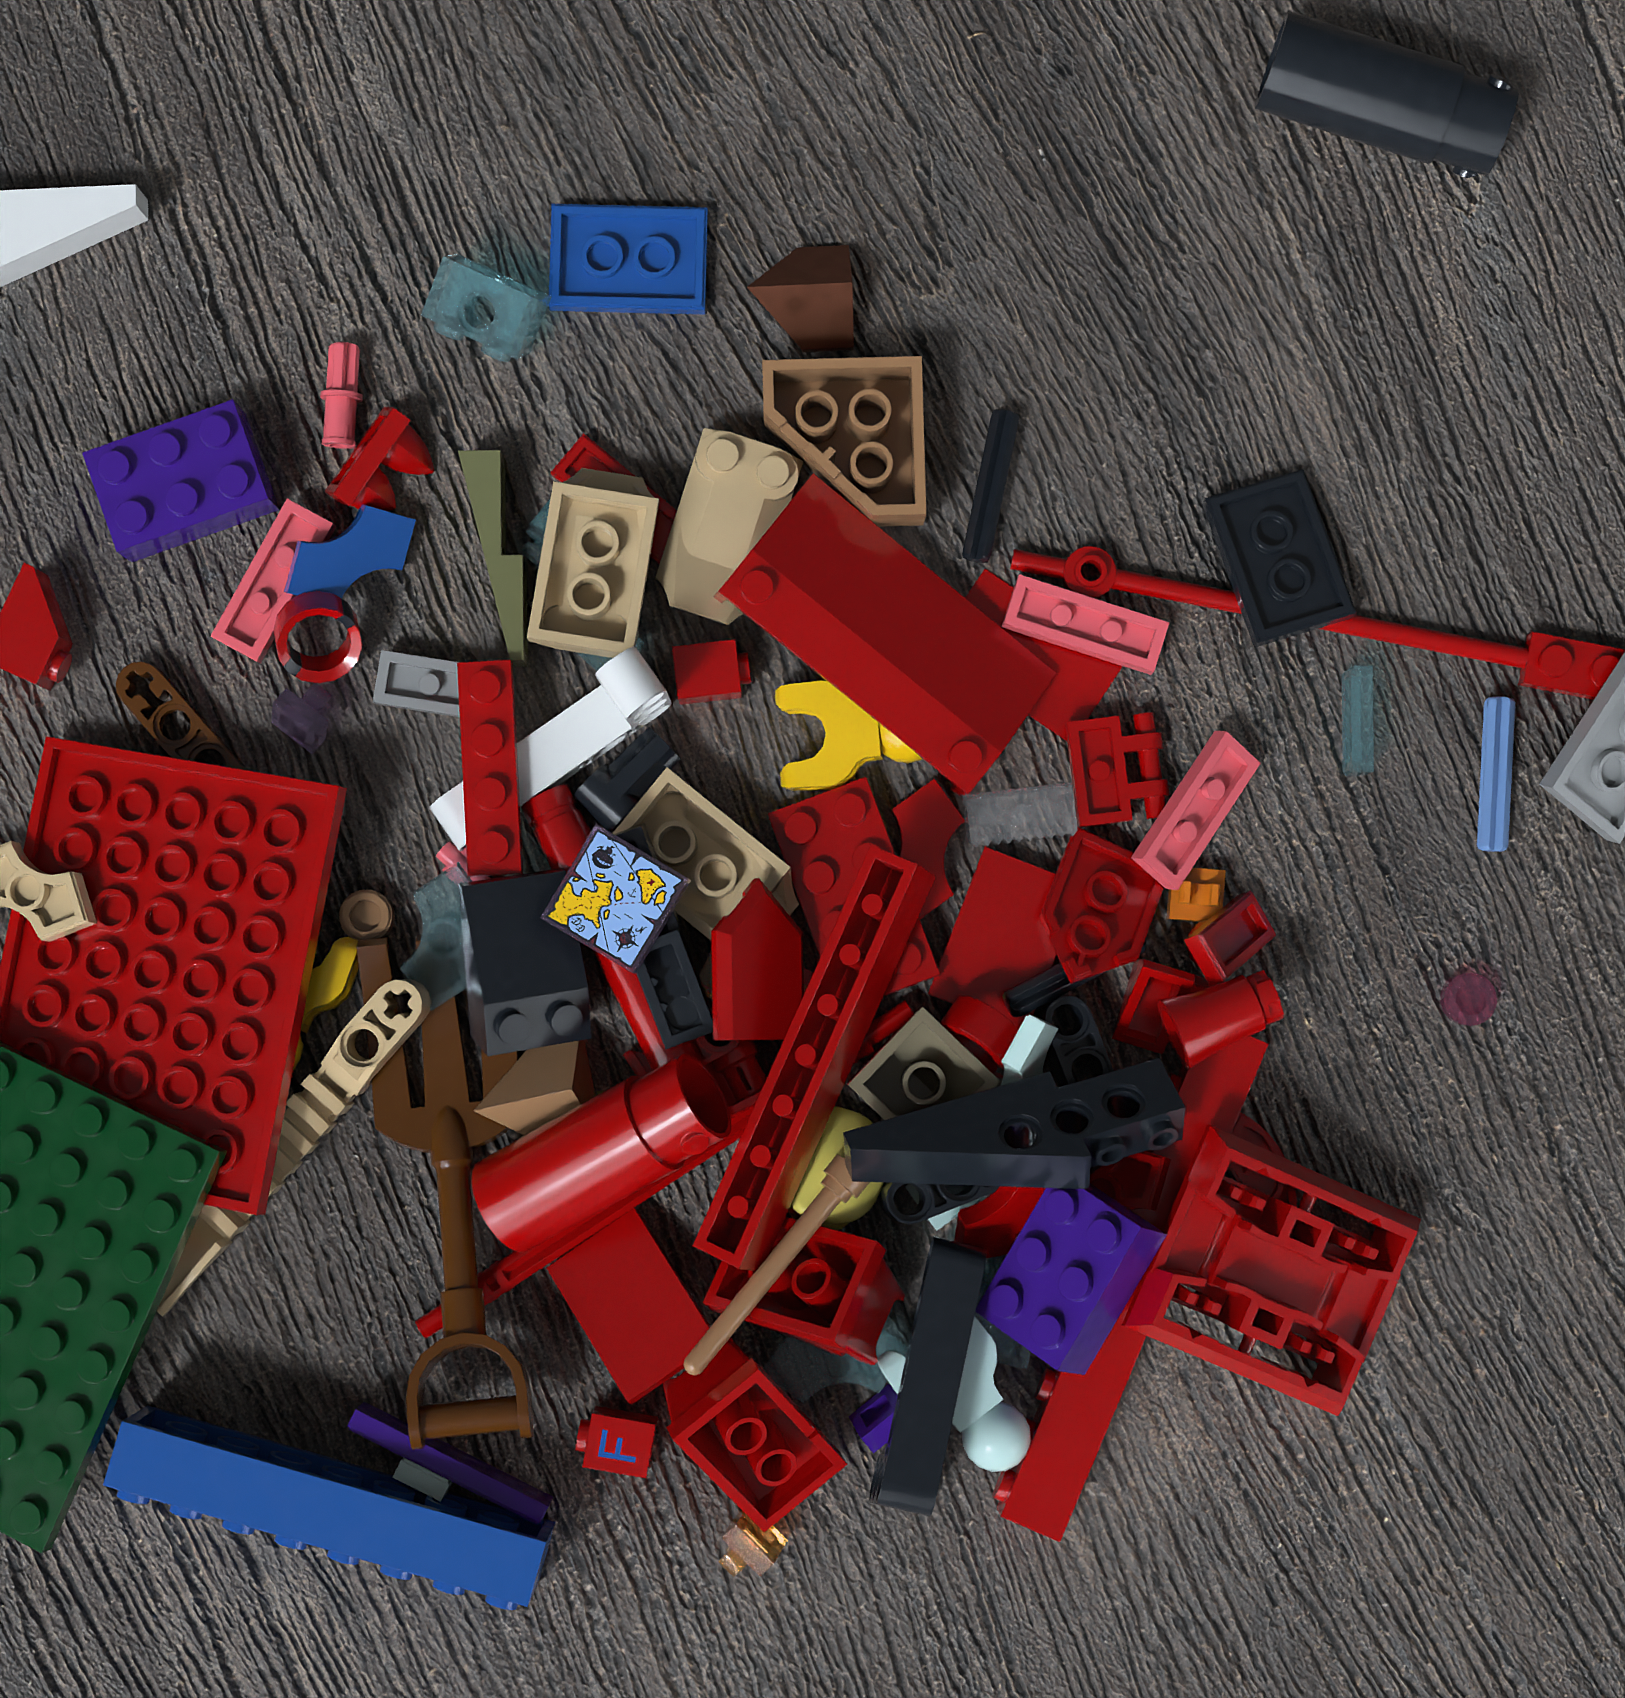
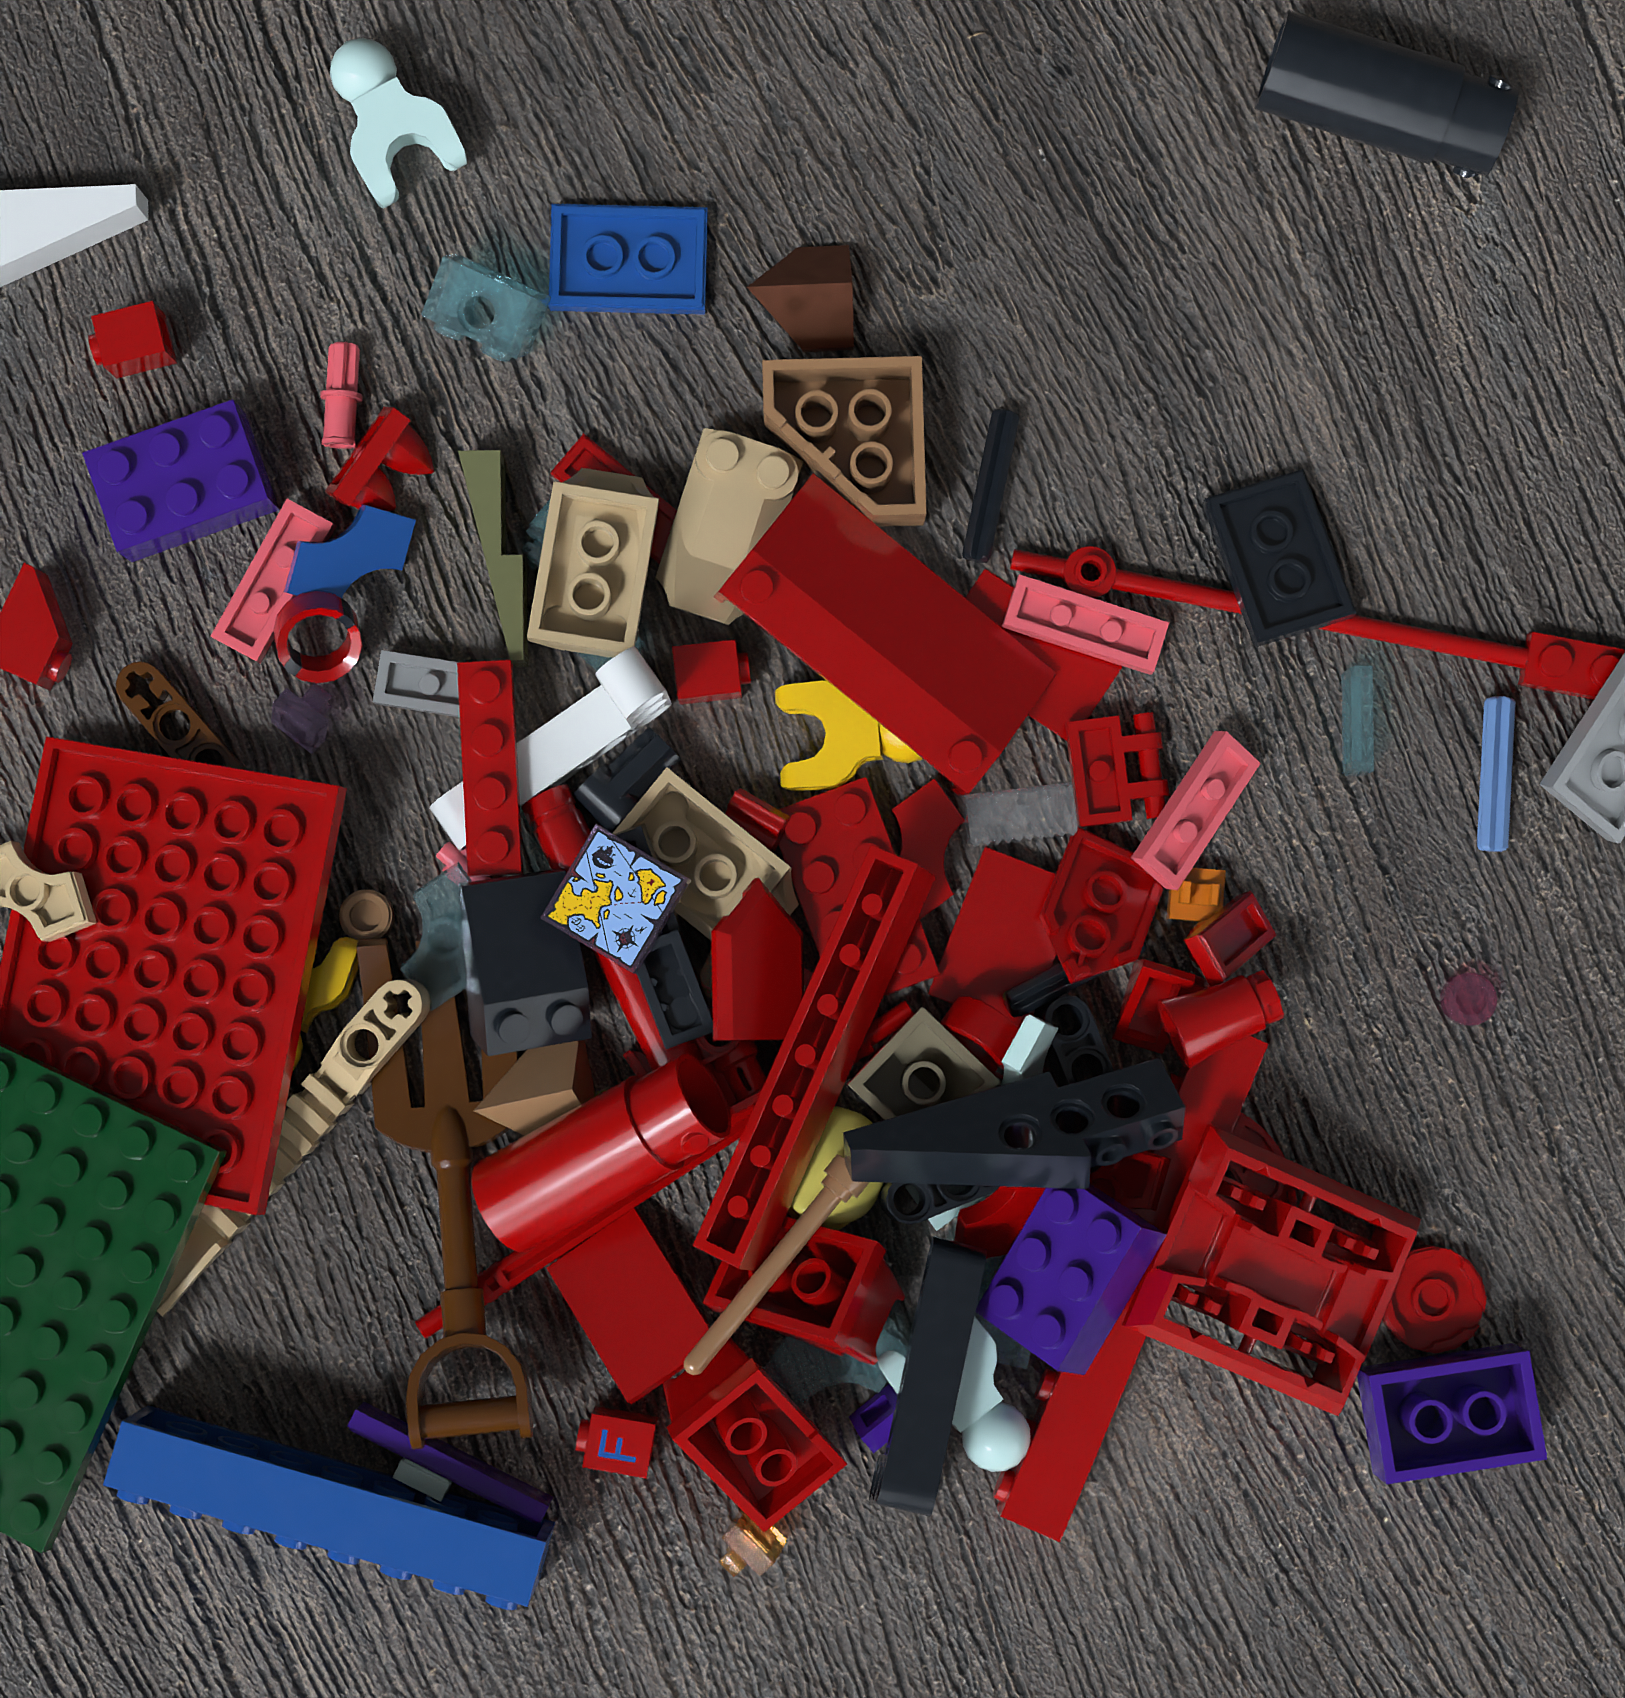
(131, 340): none -> red brick
(388, 117): none -> light aqua piece
(757, 818): none -> red piece
(1435, 1300): none -> red tile
(1451, 1413): none -> dark purple brick

